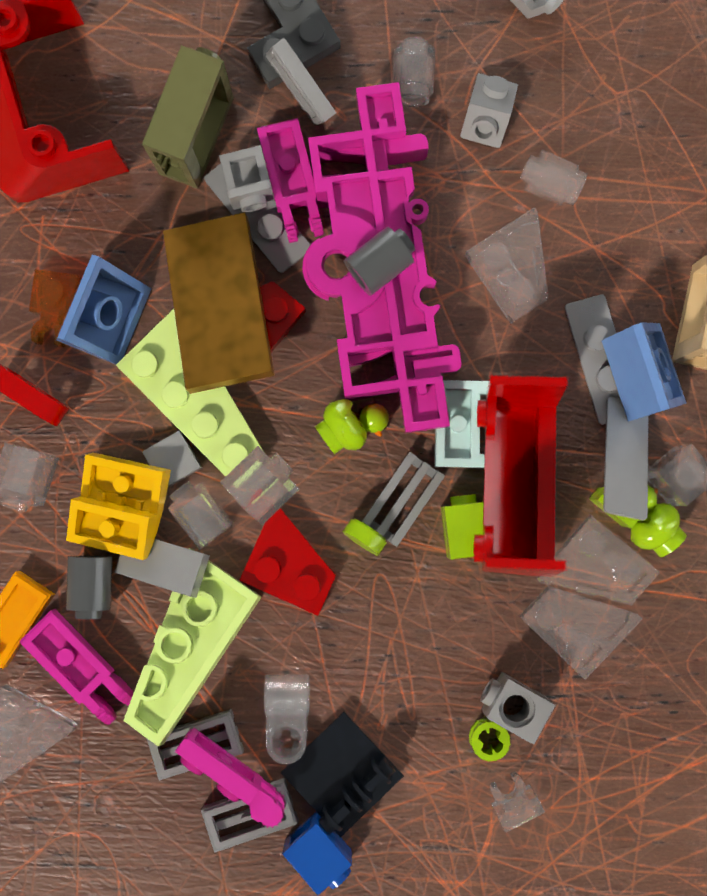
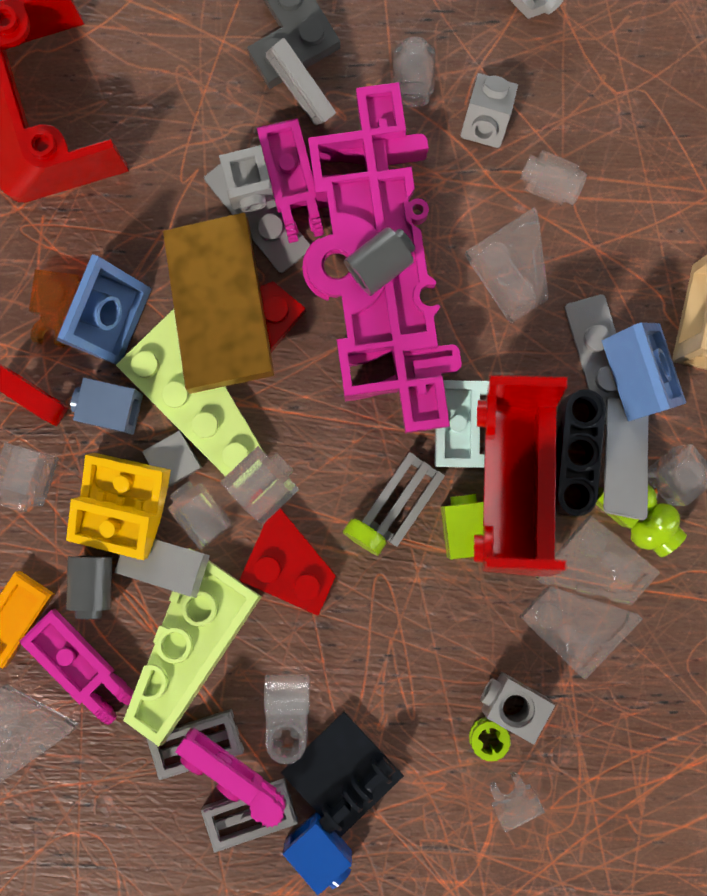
(106, 405): none -> sand blue brick
(189, 116): olive window -> none
(344, 430): lime animal -> none
(590, 436): none -> black beam

